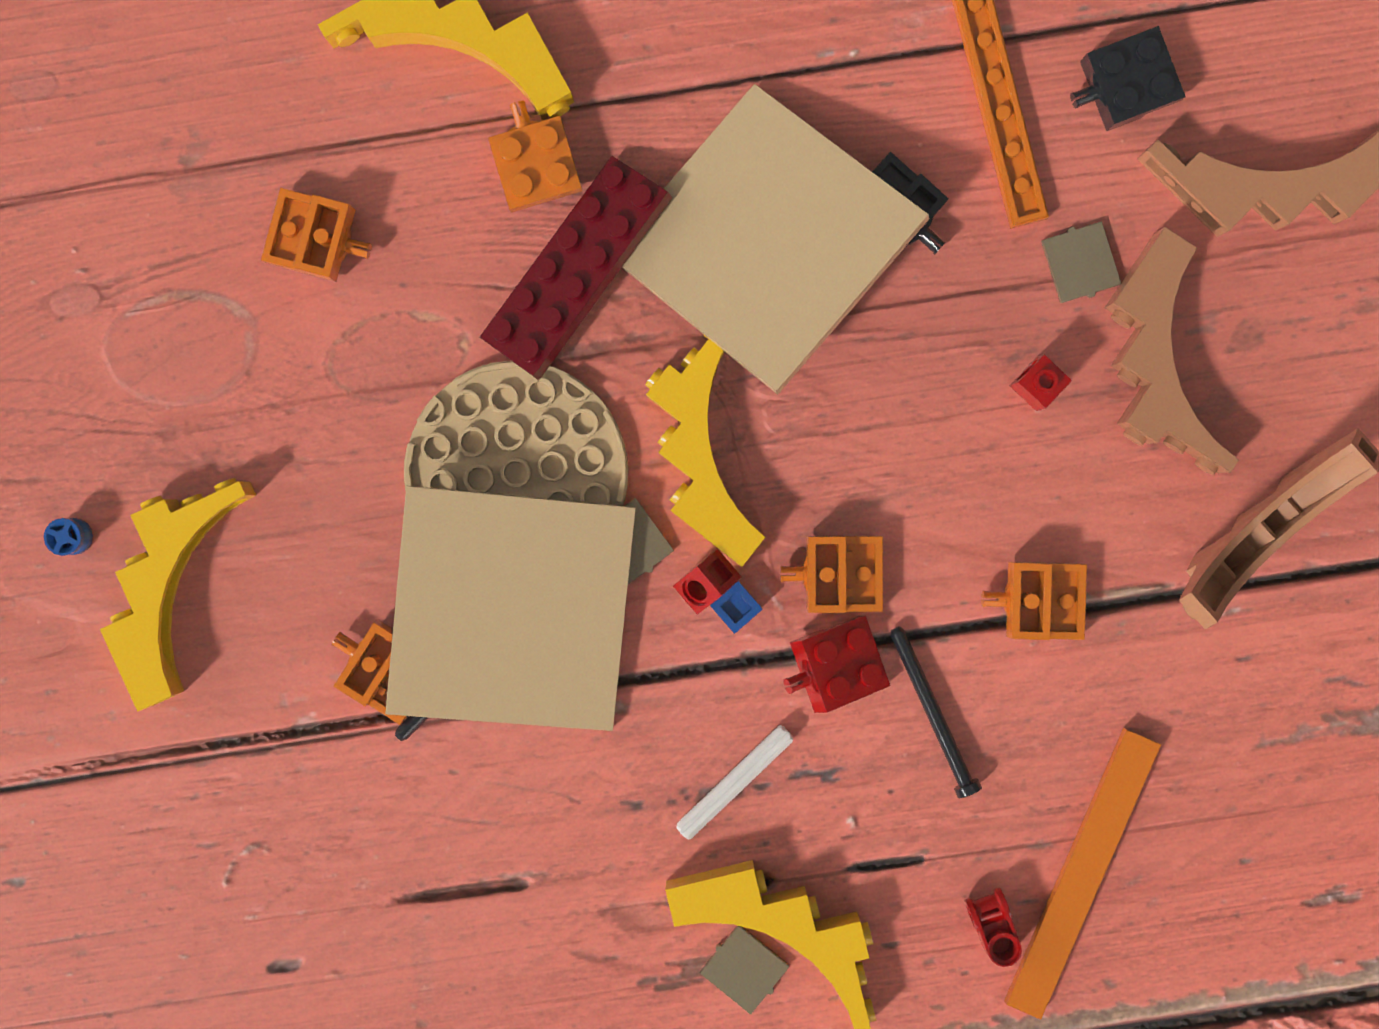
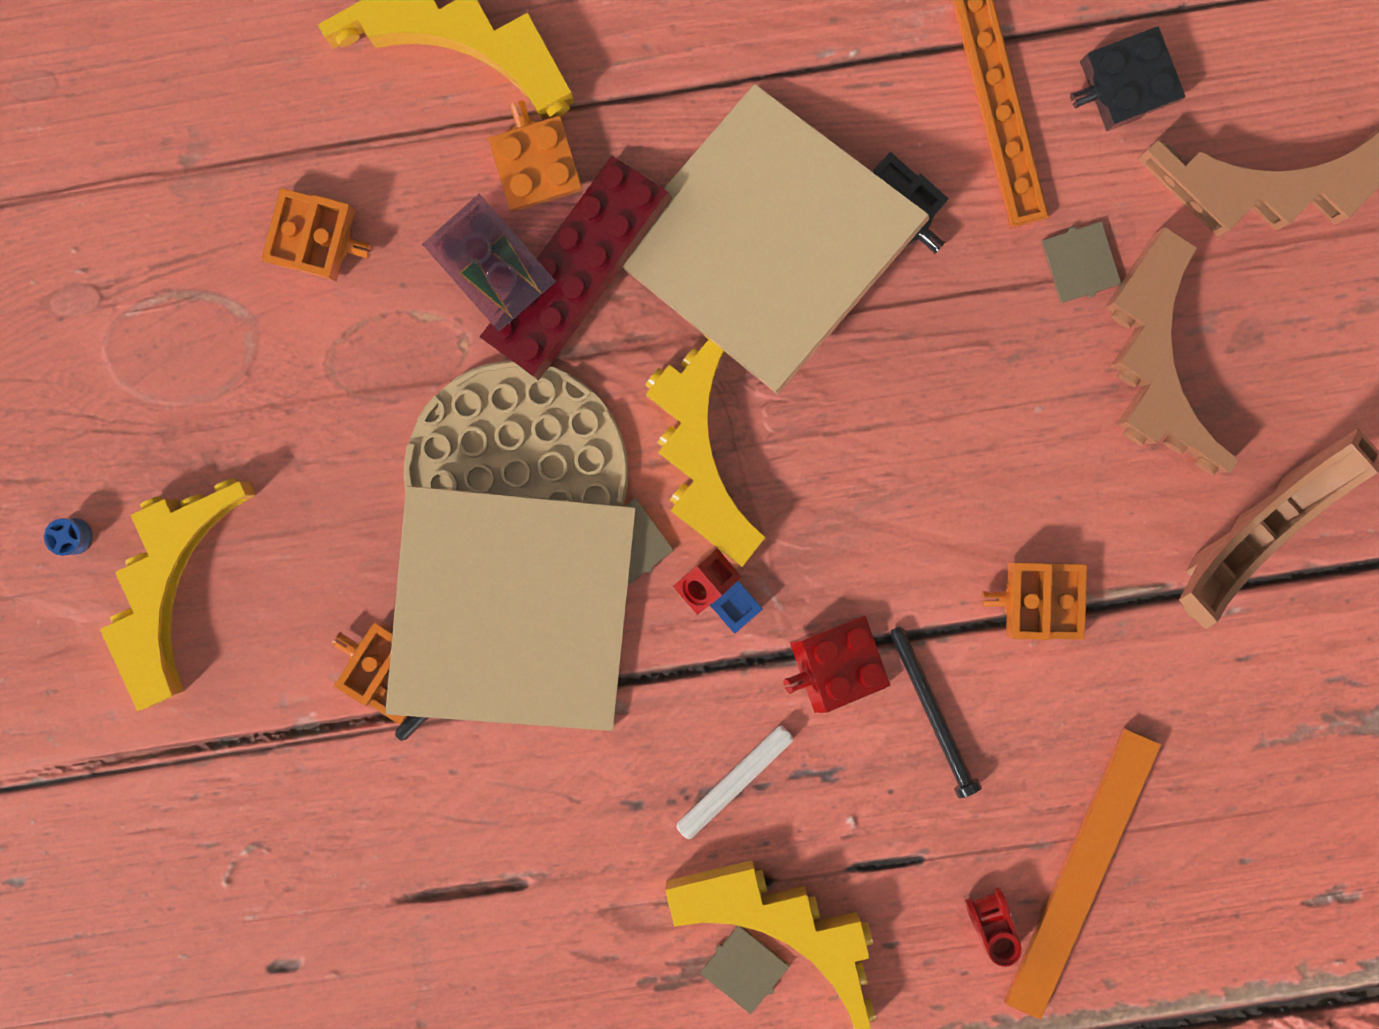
(489, 262): none -> slope
(841, 574): orange plate -> none
(1040, 383): red brick -> none

